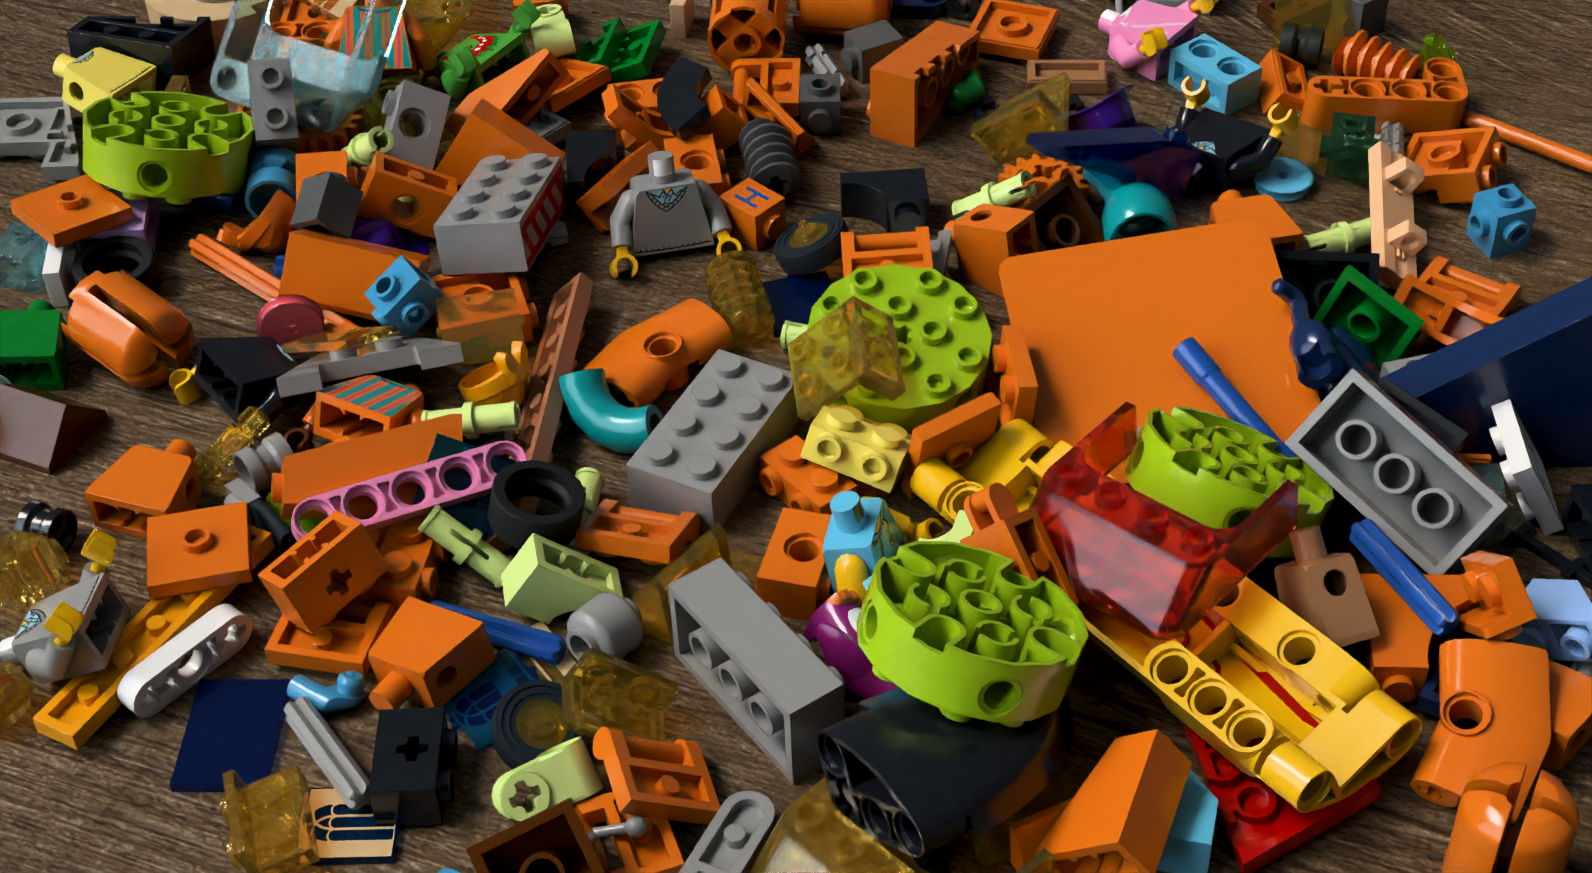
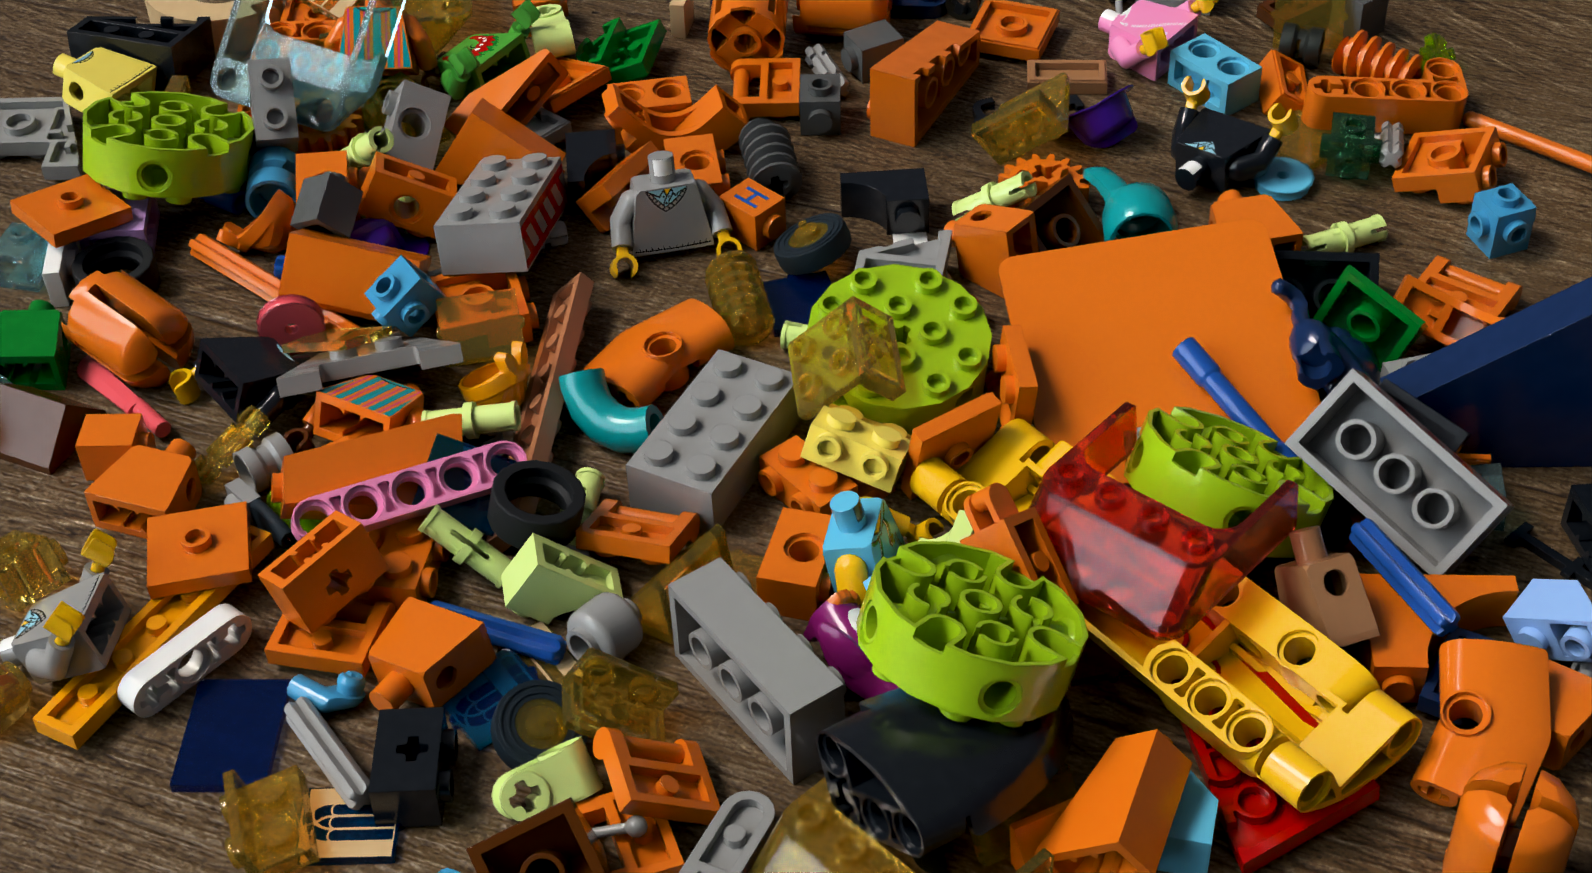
(40, 519): black wheel -> none
(107, 438): none -> orange brick
(119, 394): none -> coral piece
(681, 95): black tile -> none
(763, 105): orange slope -> none
(883, 249): orange plate -> none
(967, 91): green arm -> none
(1127, 154): clear blue wedge -> none
(1392, 213): light nougat hinge -> none
(1501, 595): orange bracket -> none
(1524, 468): white plate -> none

